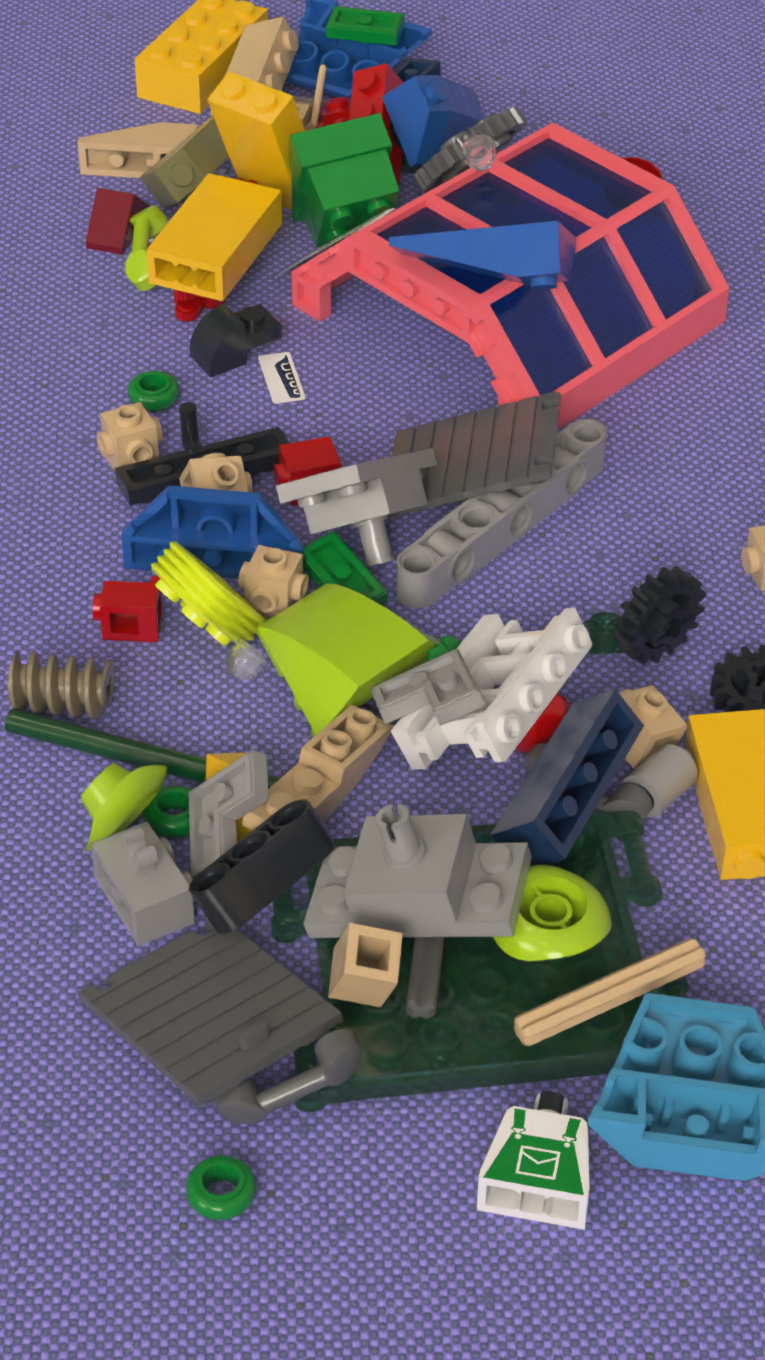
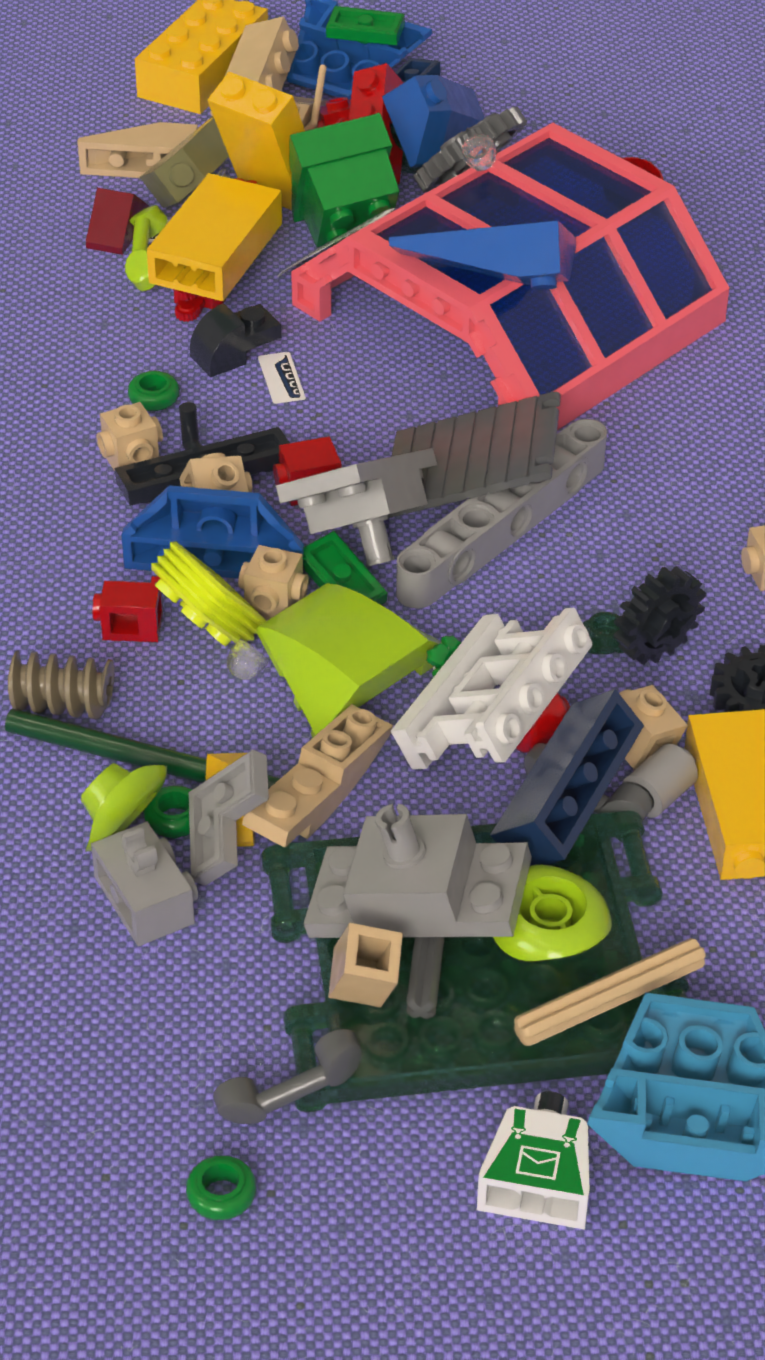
(211, 1010): dark grey door -> none
(261, 866): black beam -> none
(439, 682): light grey tile -> none

